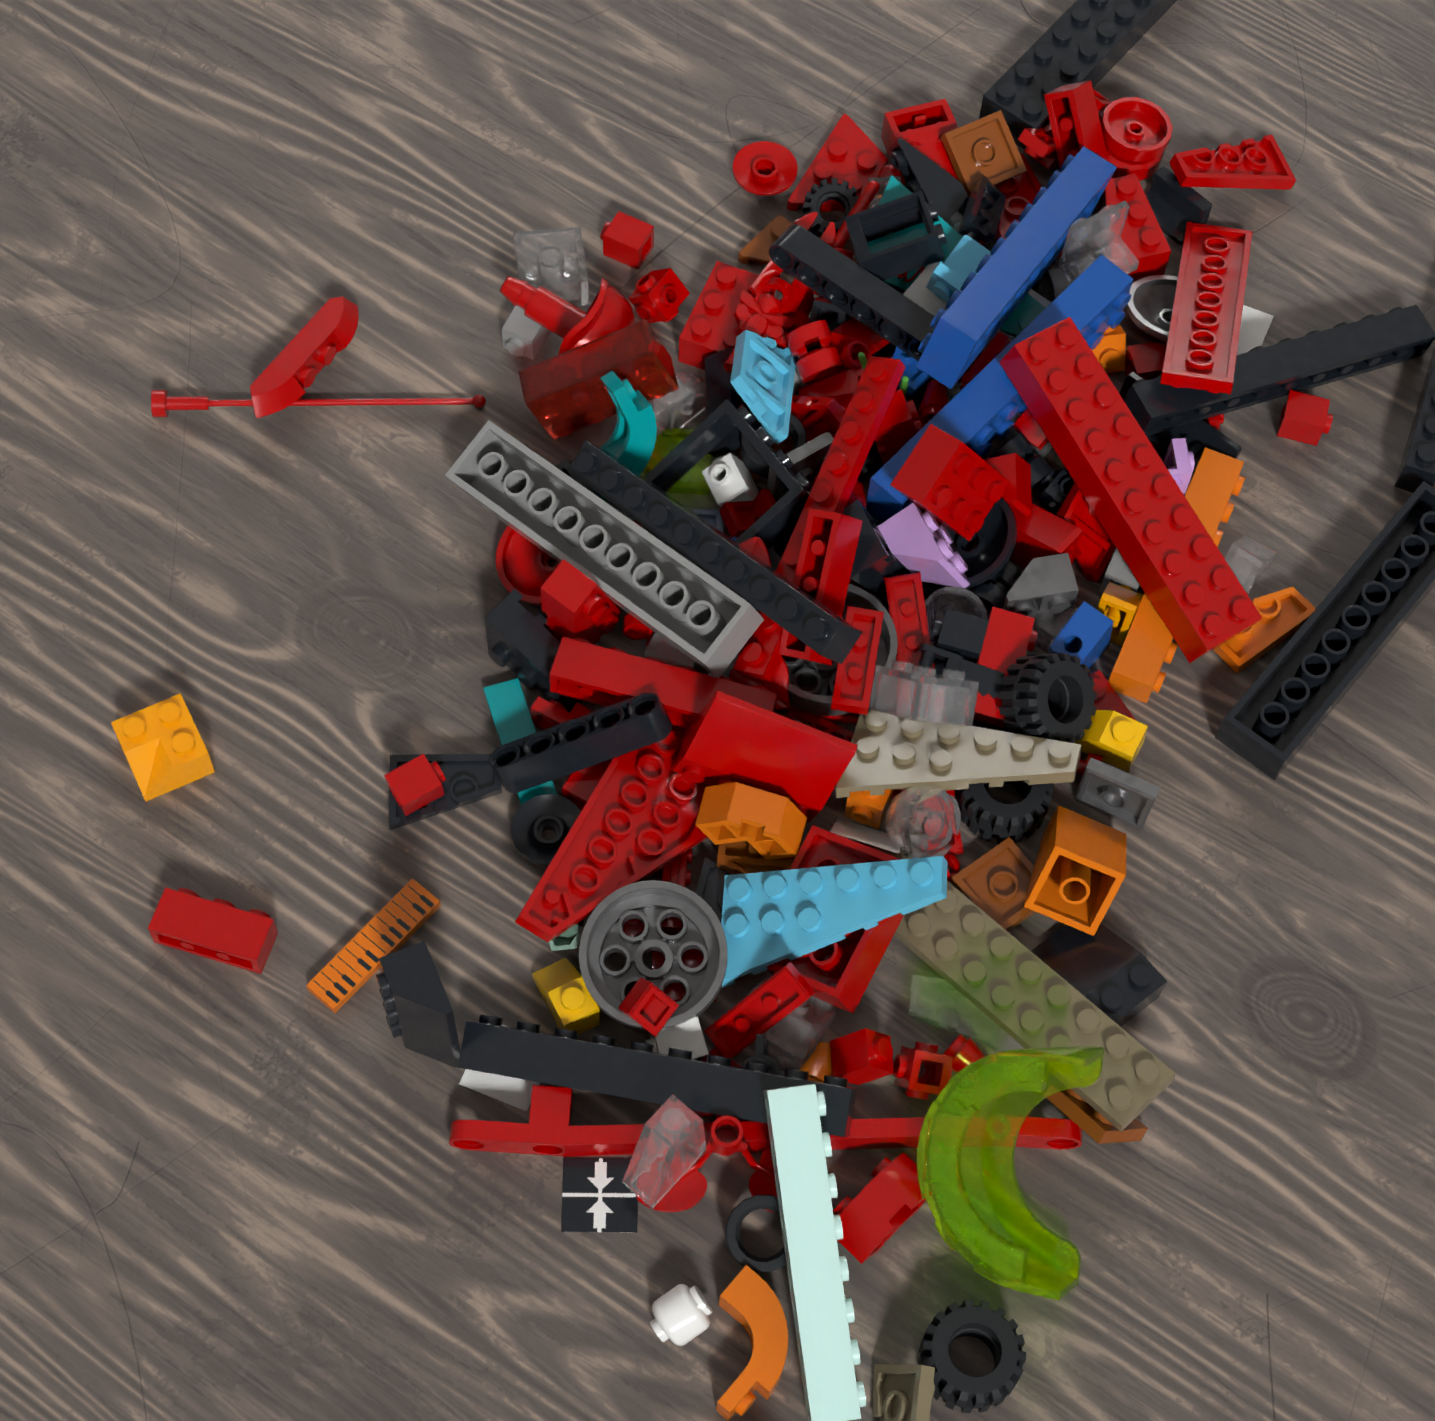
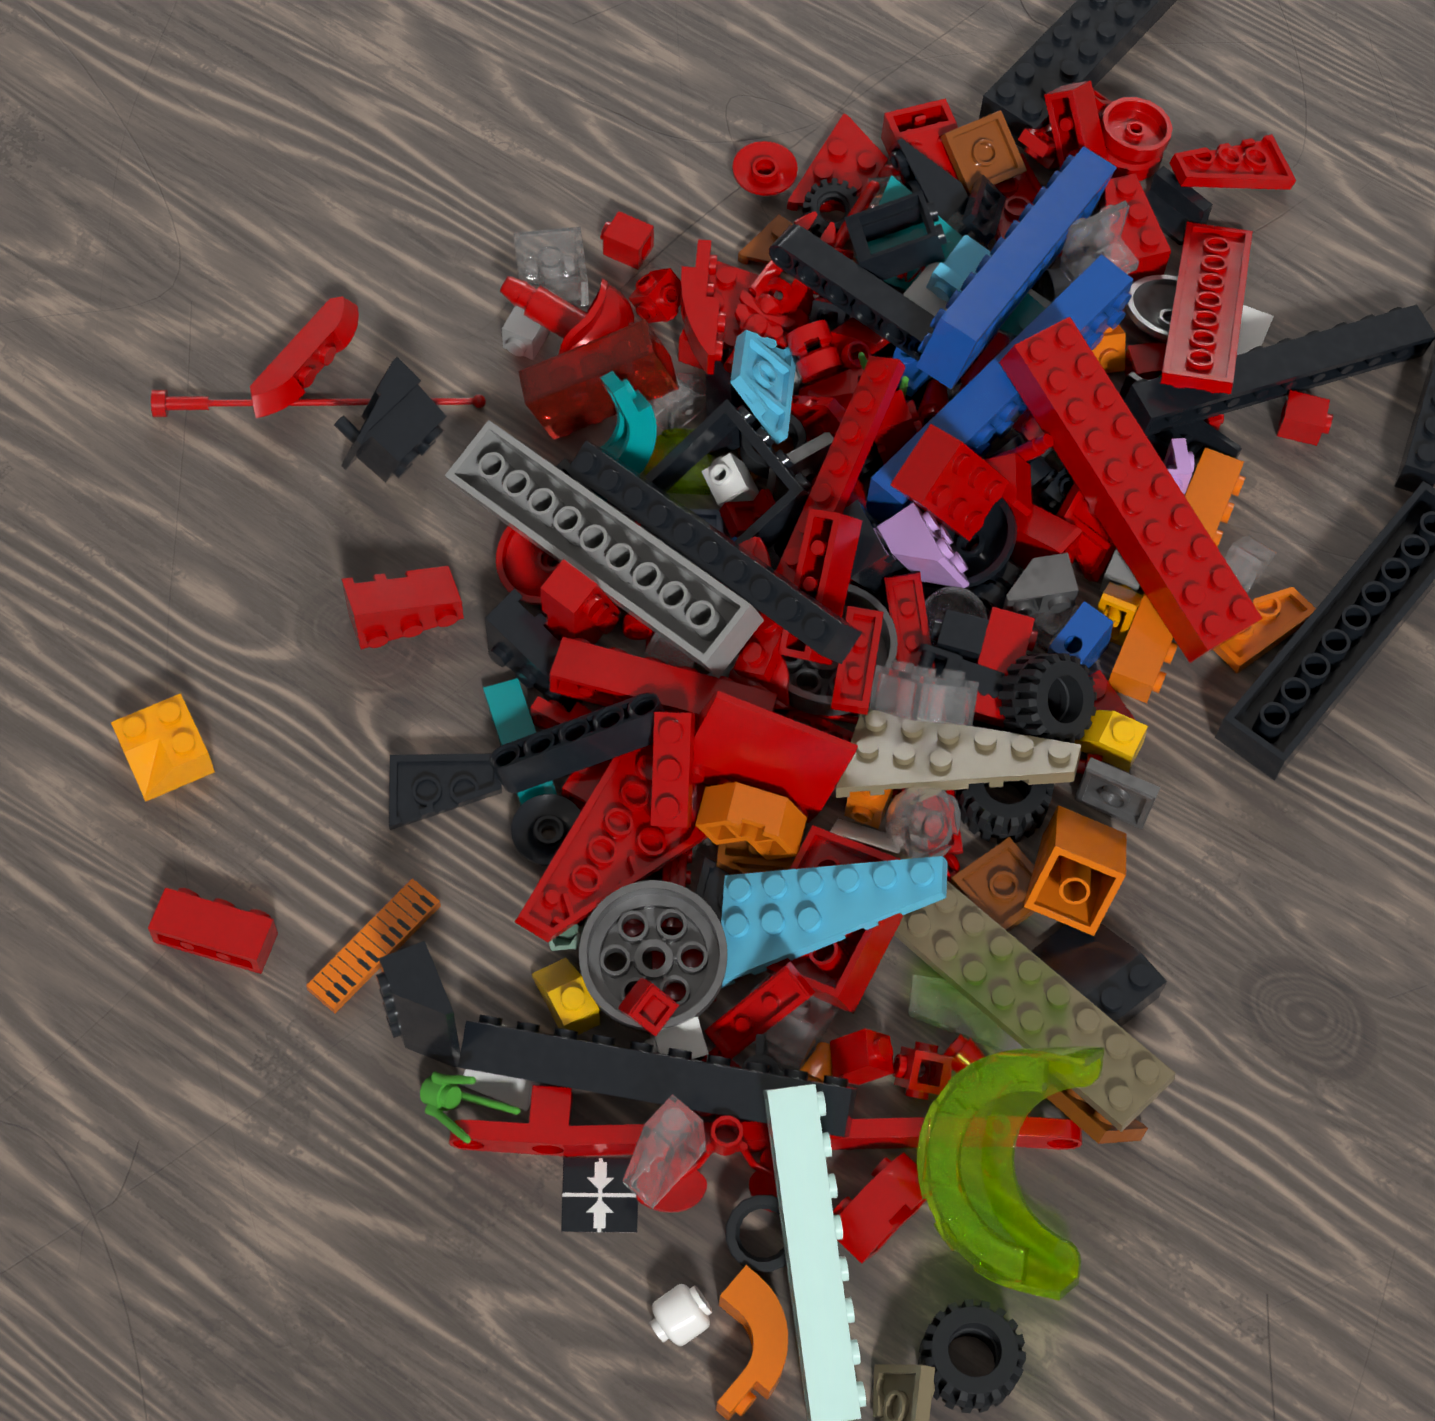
(397, 425): none -> black piece
(402, 606): none -> red wedge
(416, 784): red brick -> none
(443, 1094): none -> bright green plant
(672, 769): none -> red plate
(701, 309): none -> red slope
(1032, 448): none -> red animal

